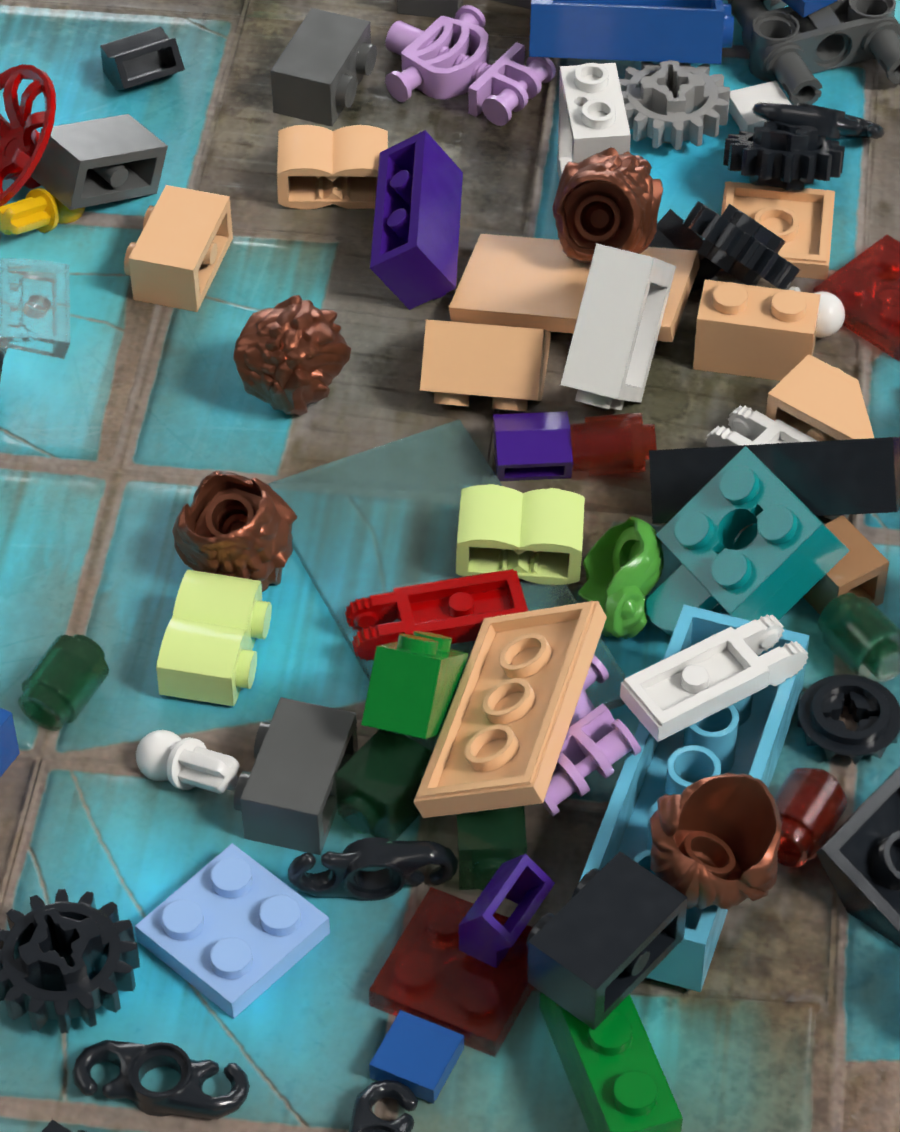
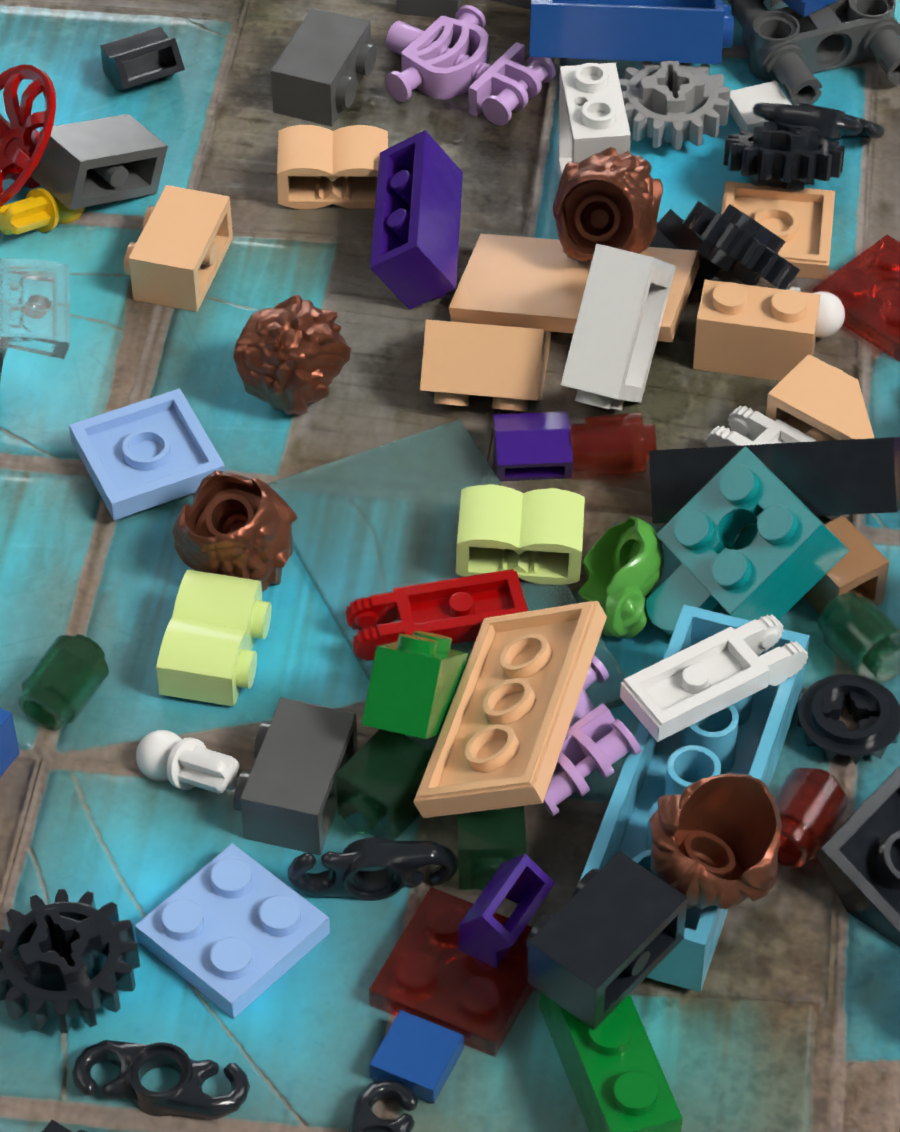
(145, 453): none -> light blue plate

